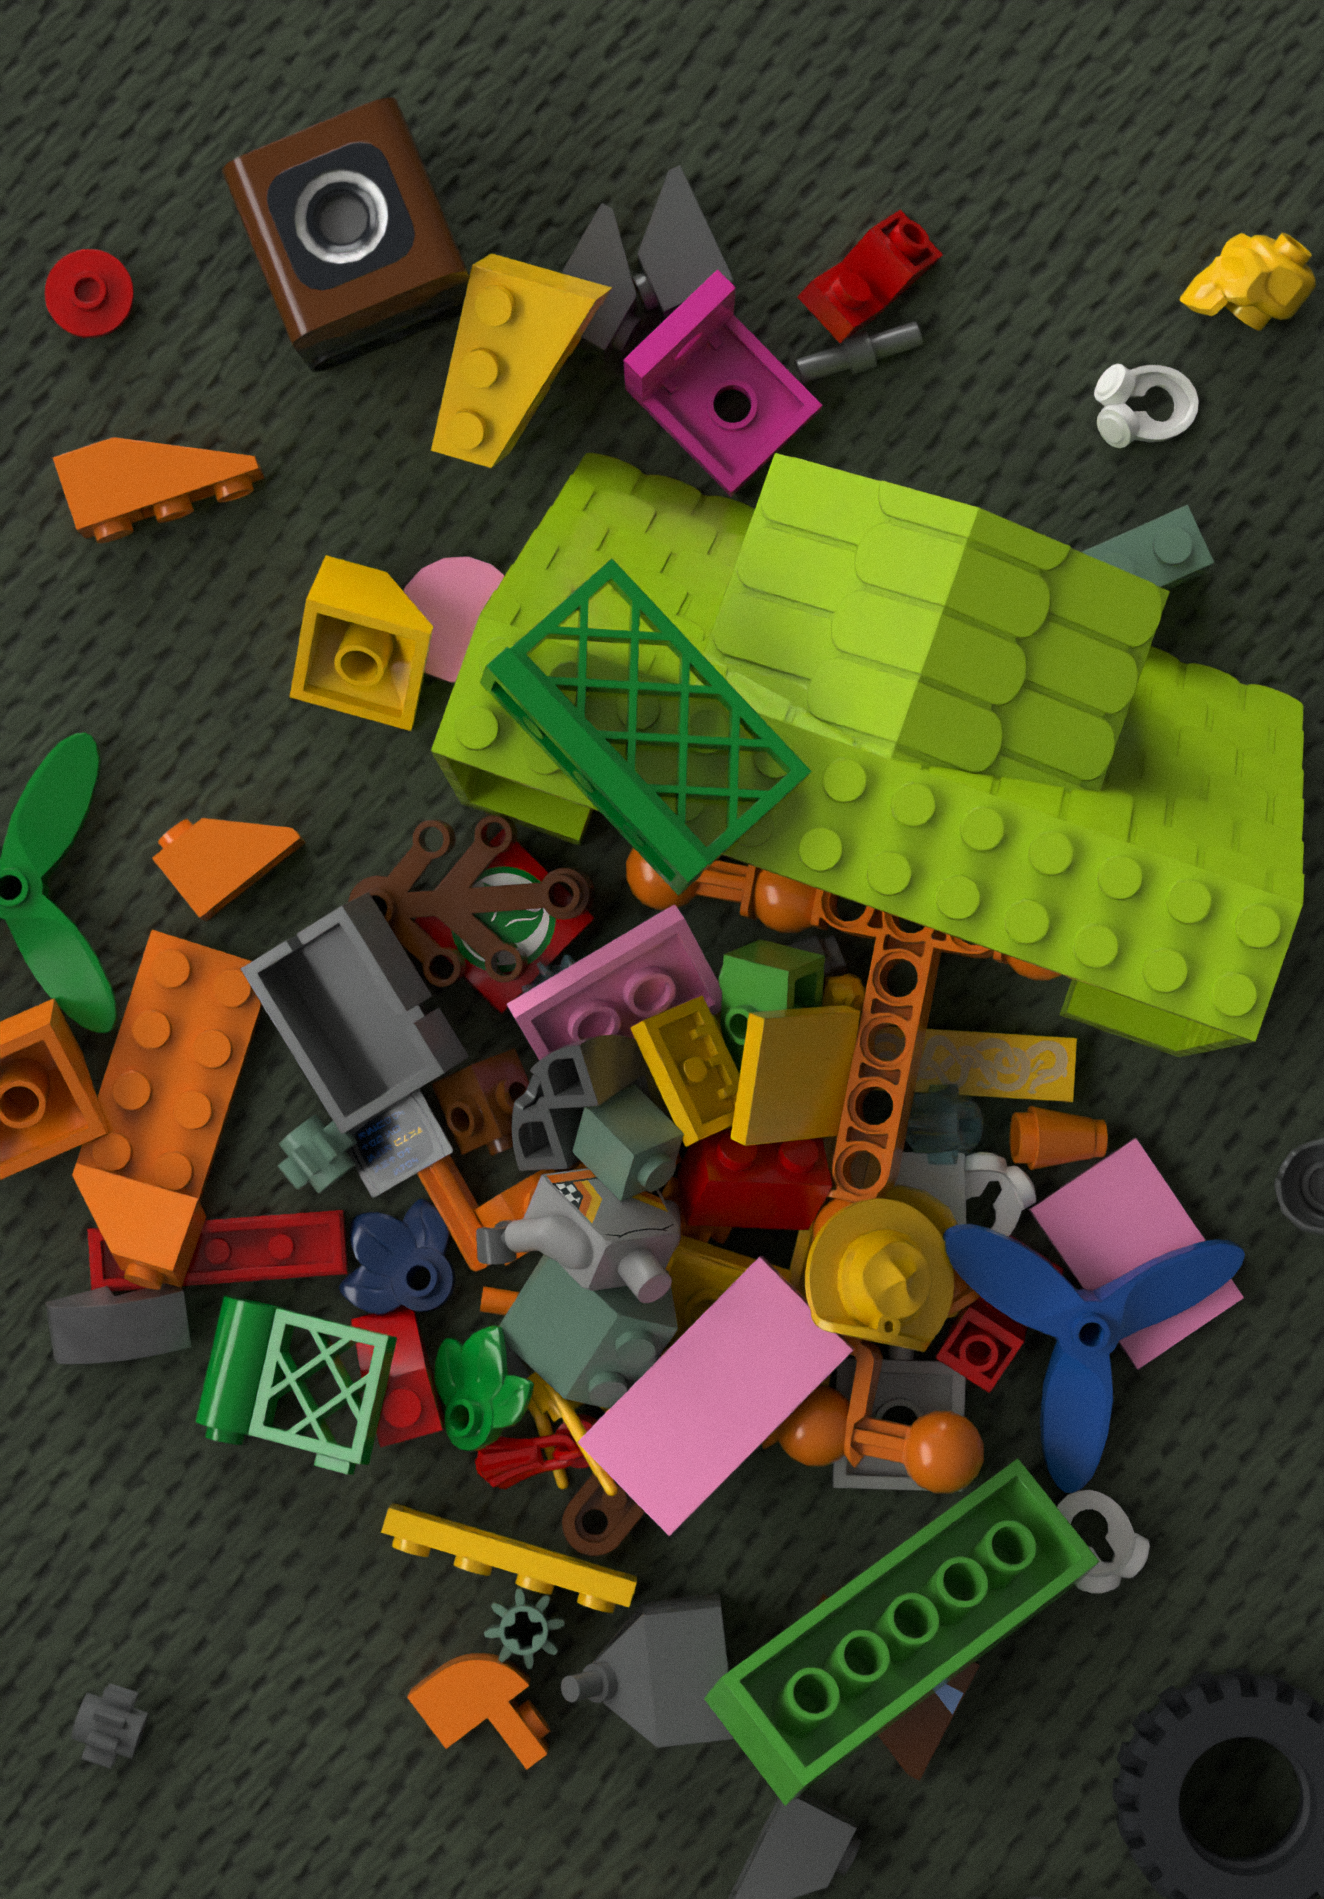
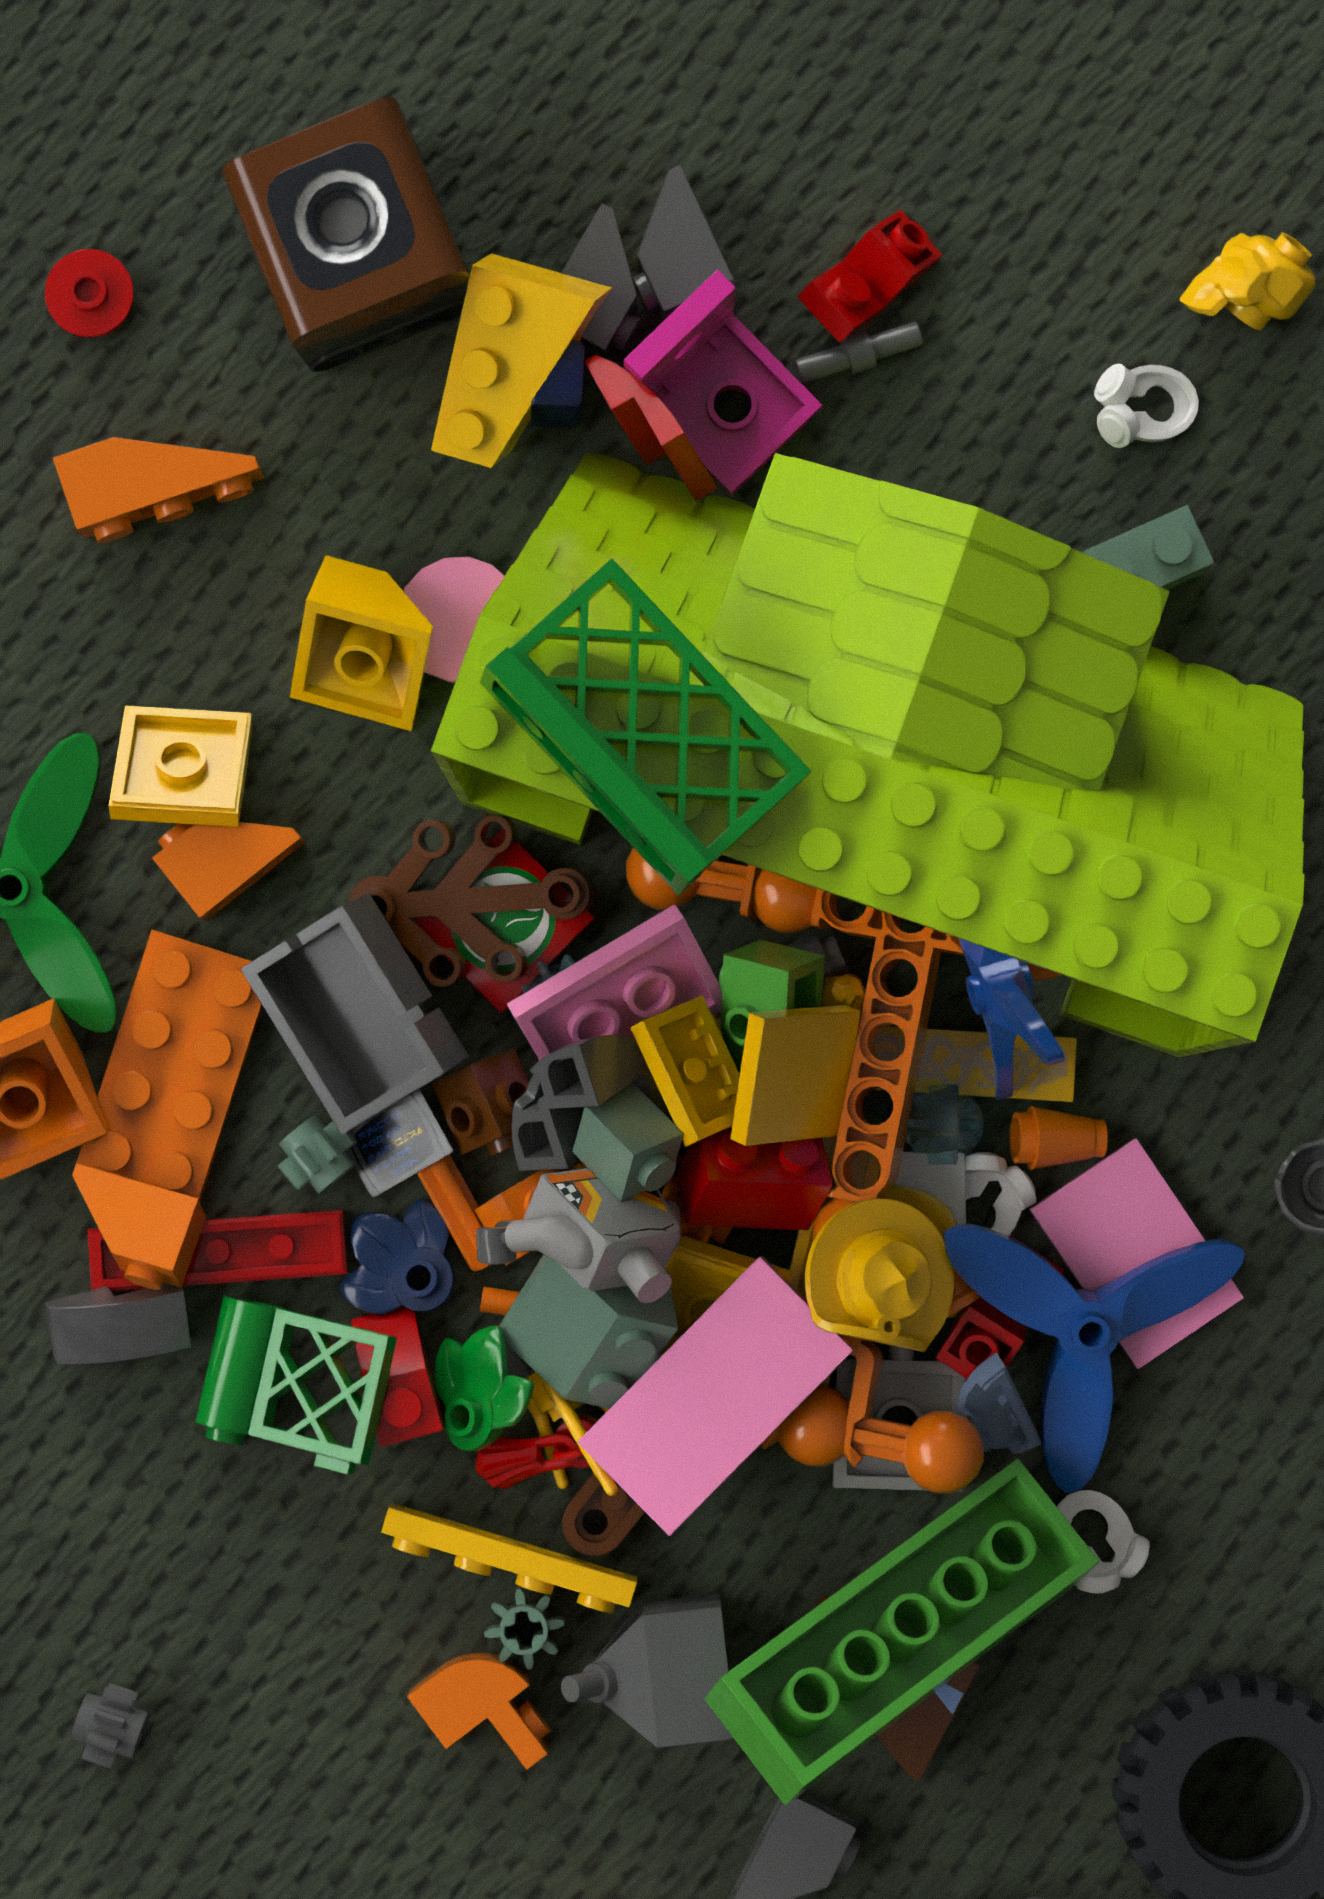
(181, 766): none -> yellow tile
(560, 395): none -> clear blue slope
(650, 424): none -> red slope
(996, 1408): none -> sand blue tile
(1003, 994): none -> blue piece

